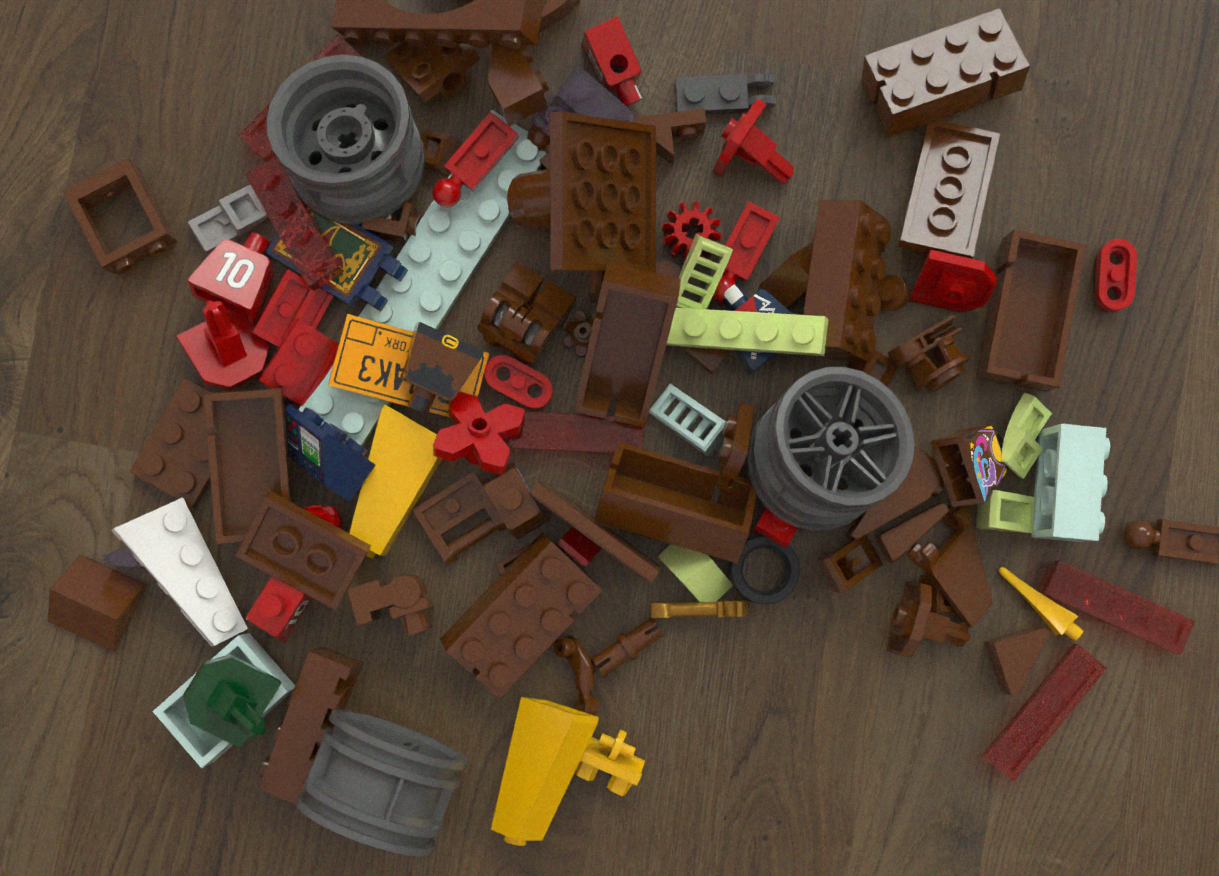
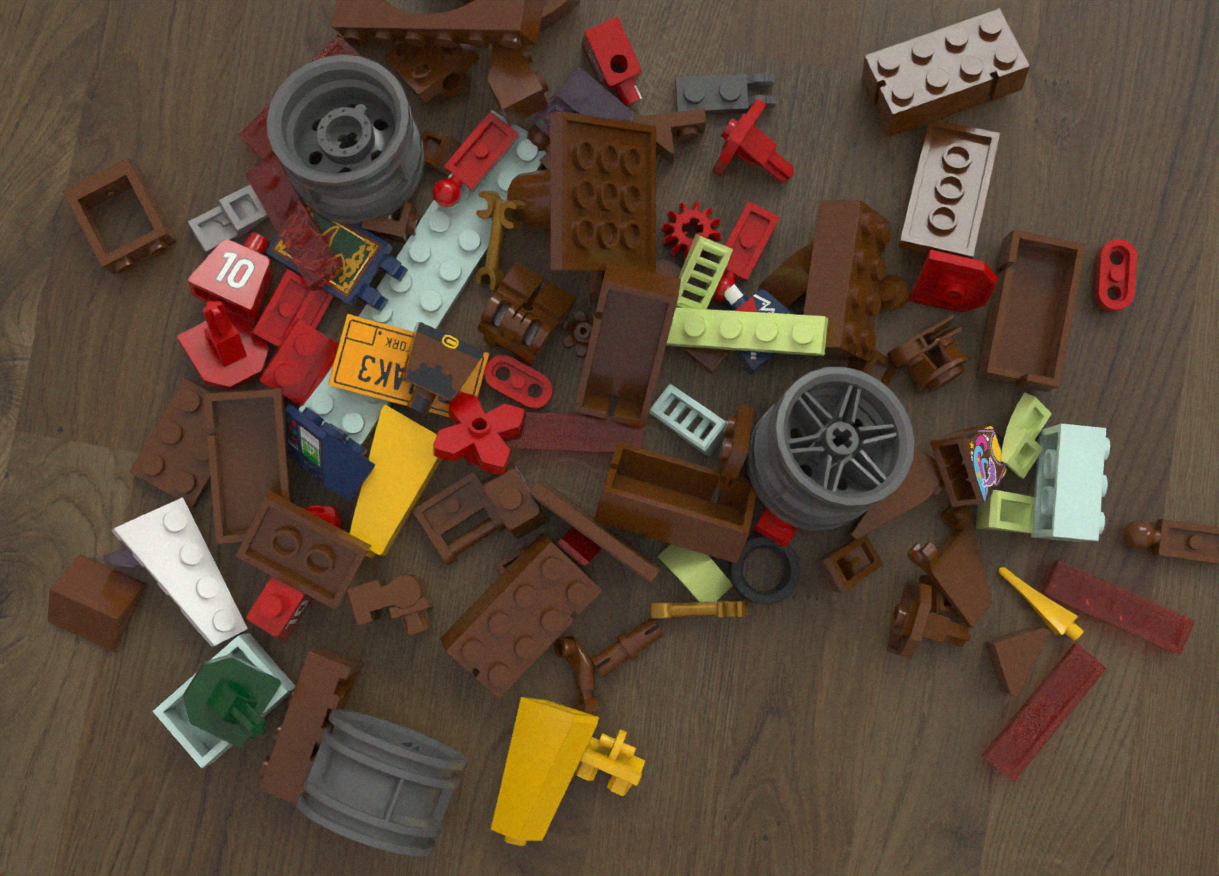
(502, 217): none -> pearl gold bar
(901, 537): reddish brown slope -> none

